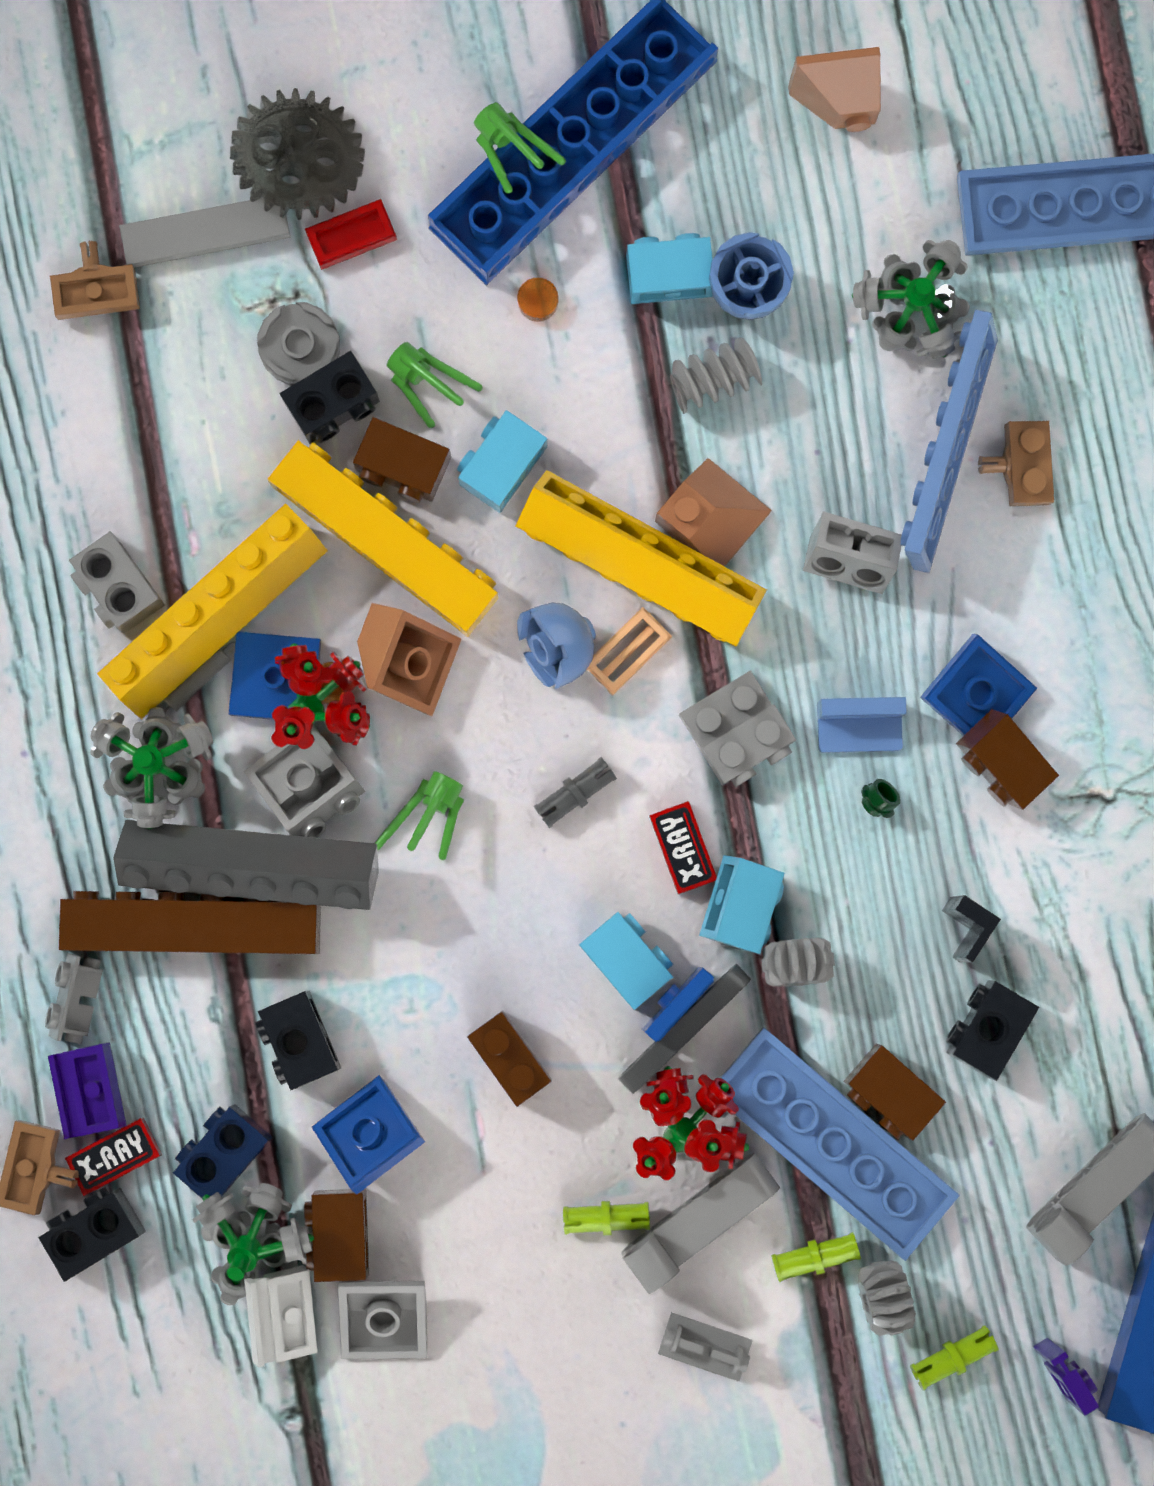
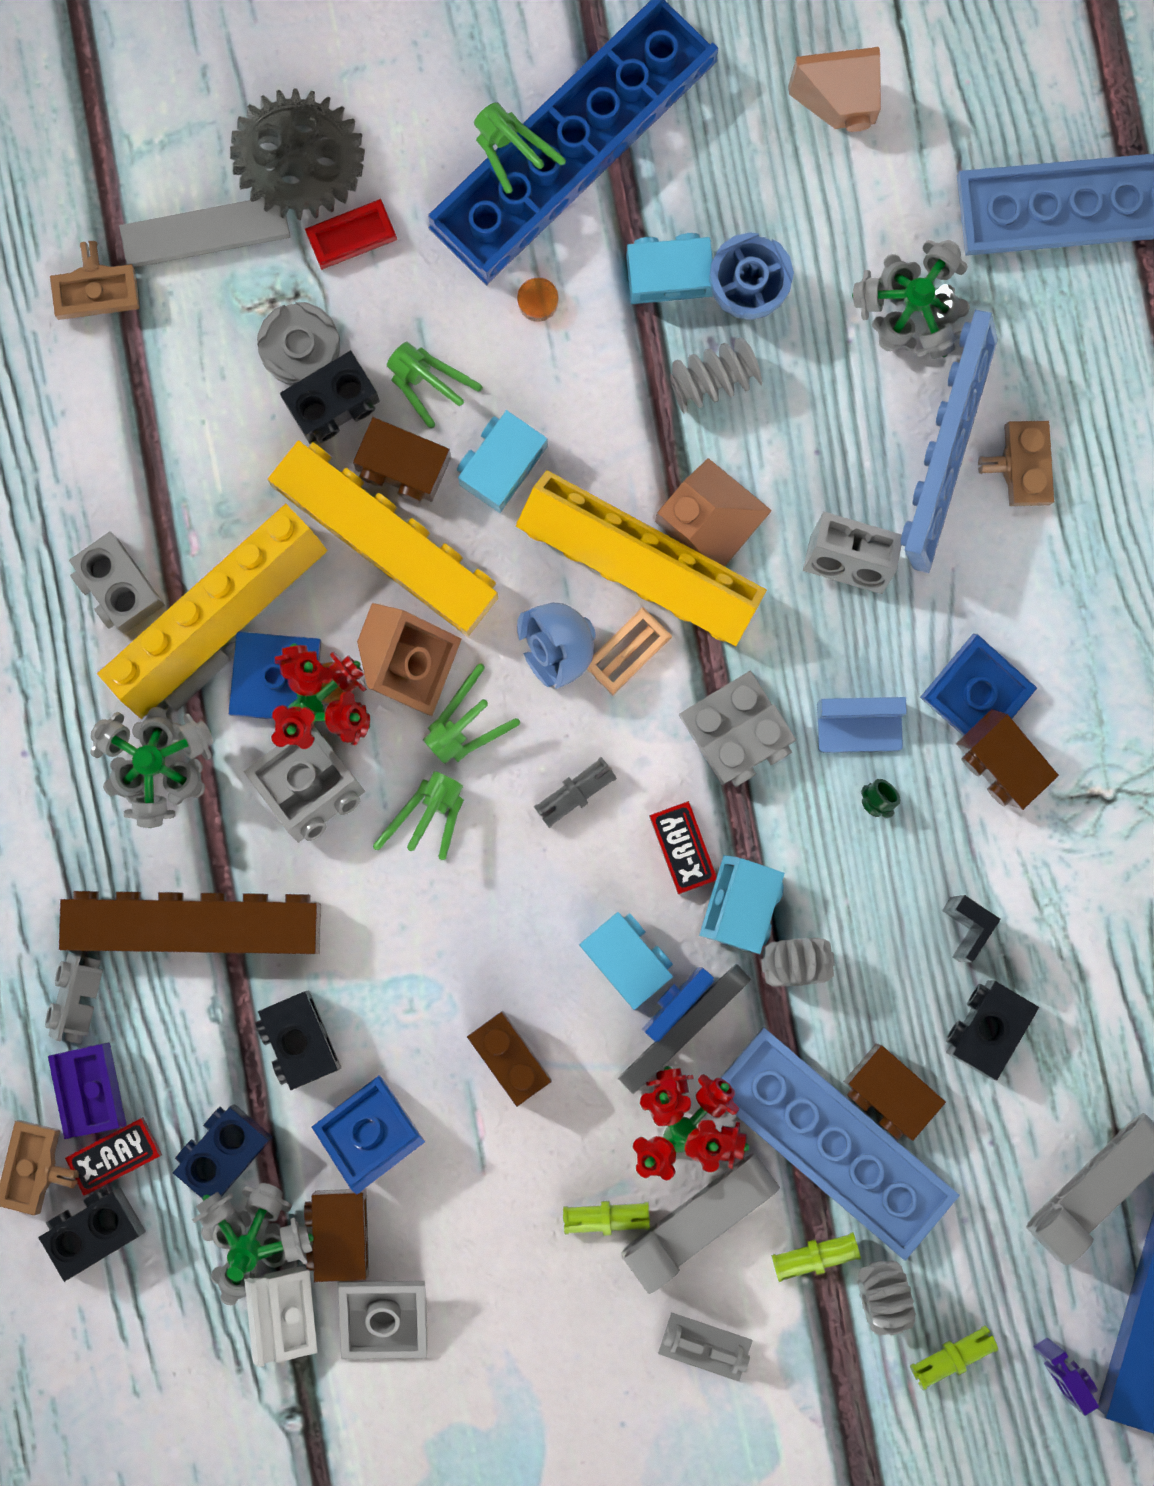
(247, 865): dark grey brick -> none
(447, 739): none -> bright green plant

